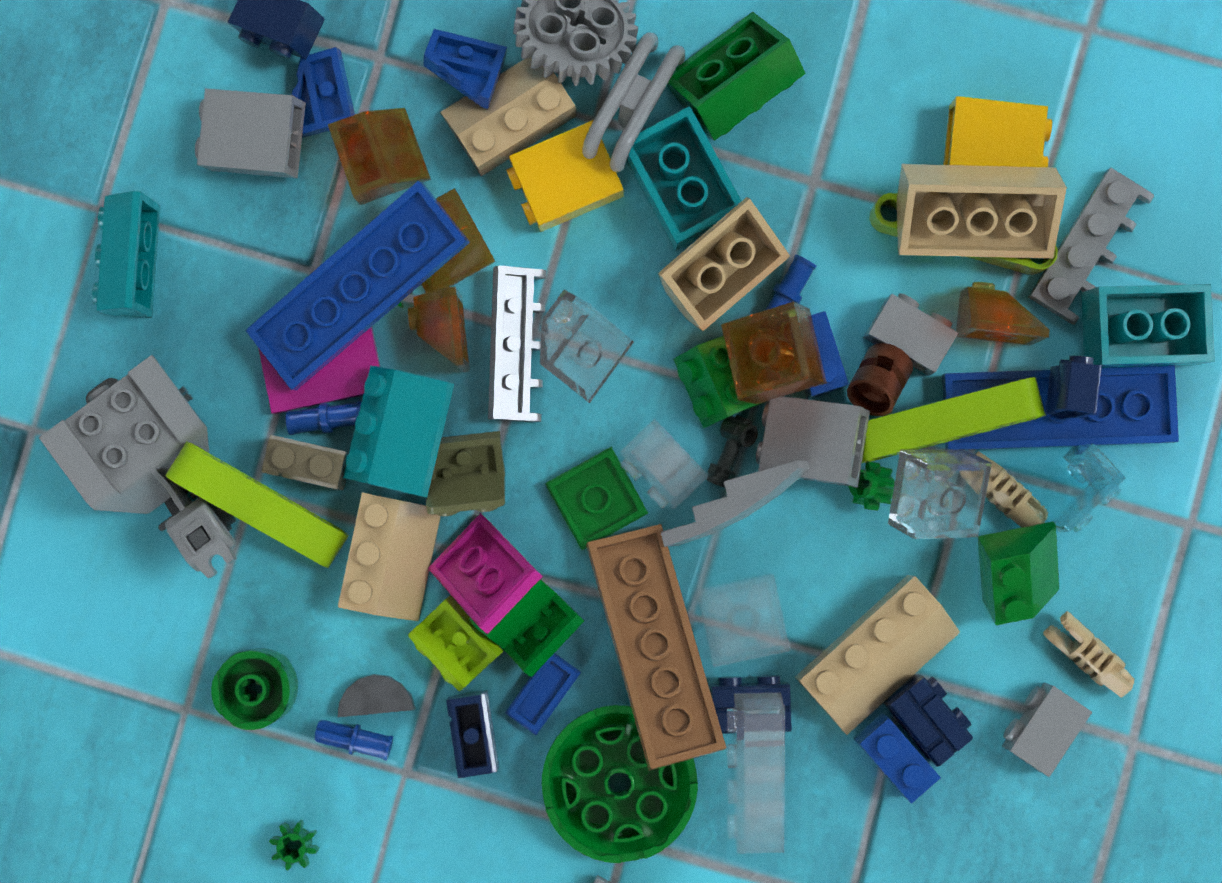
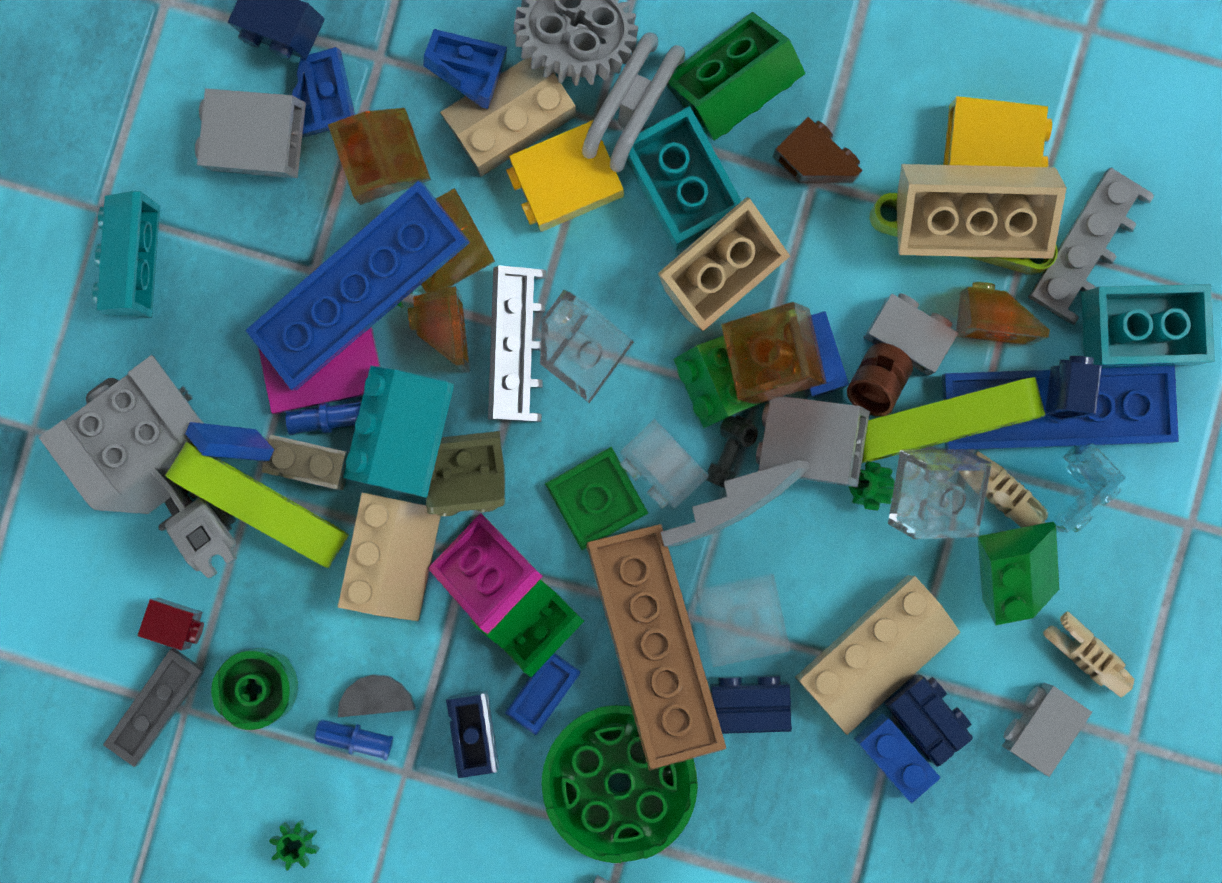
(154, 707): none -> flat silver plate
(171, 624): none -> dark red brick
(229, 442): none -> blue tile
(454, 644): lime bracket -> none
(758, 772): clear brick -> none
(792, 283): blue pin -> none
(814, 157): none -> reddish brown slope

